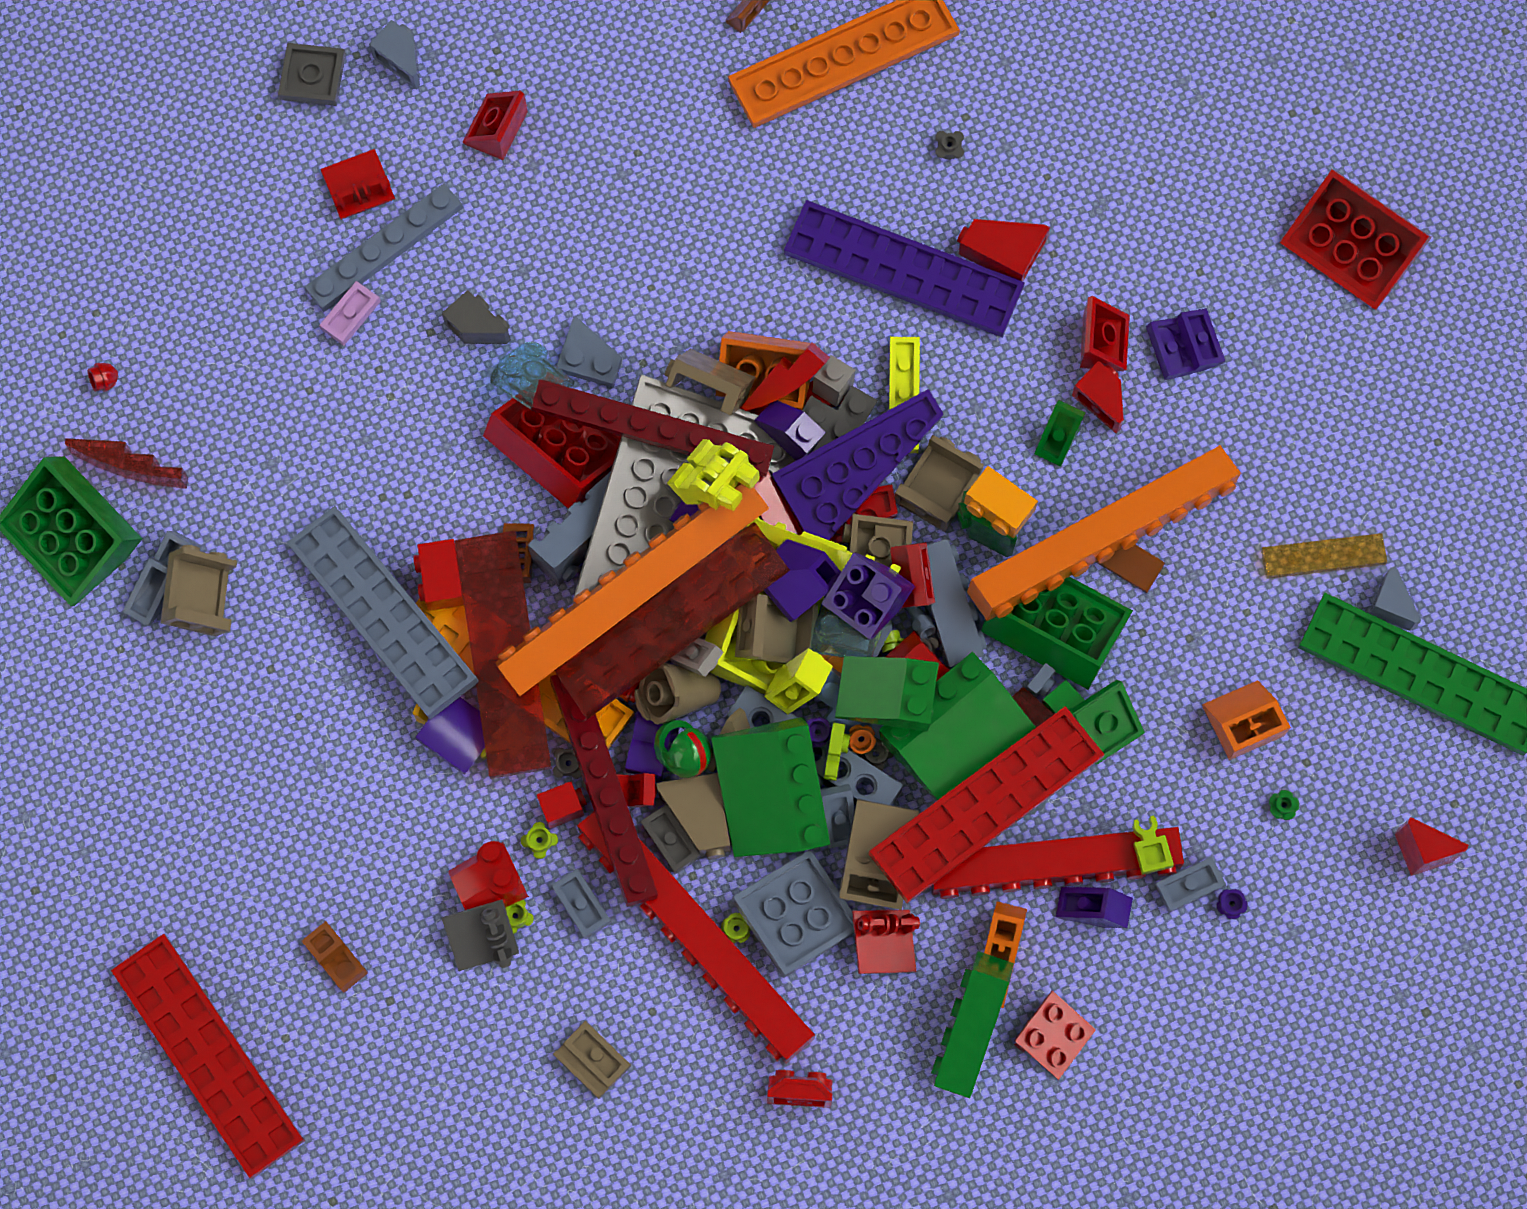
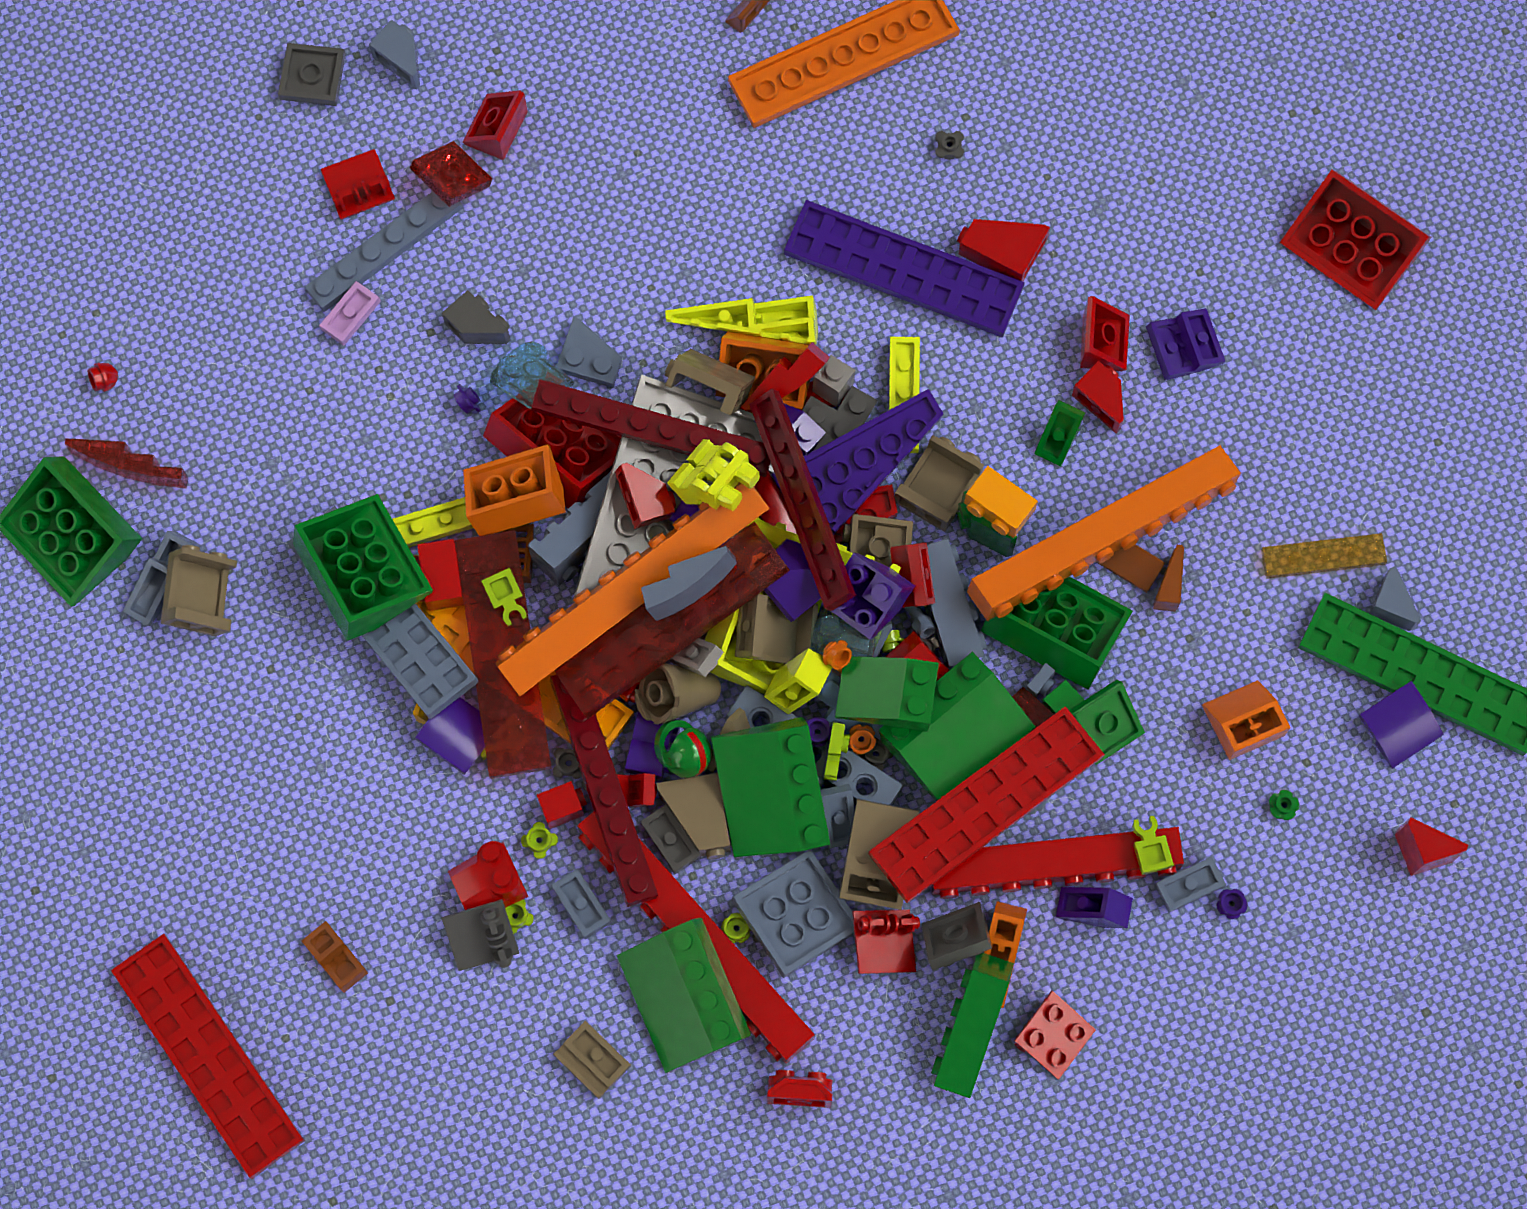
(360, 565): none -> green slope
(433, 522): none -> neon yellow plate
(451, 173): none -> clear red plate
(467, 399): none -> dark purple plate
(503, 592): none -> lime plate
(513, 491): none -> orange slope
(644, 496): none -> slope
(683, 994): none -> green slope
(687, 582): none -> sand blue slope
(779, 319): none -> neon yellow wedge
(802, 500): none -> dark red plate
(837, 654): none -> orange plate
(956, 936): none -> dark grey plate
(1169, 592): none -> dark orange slope
(1401, 724): none -> dark purple slope

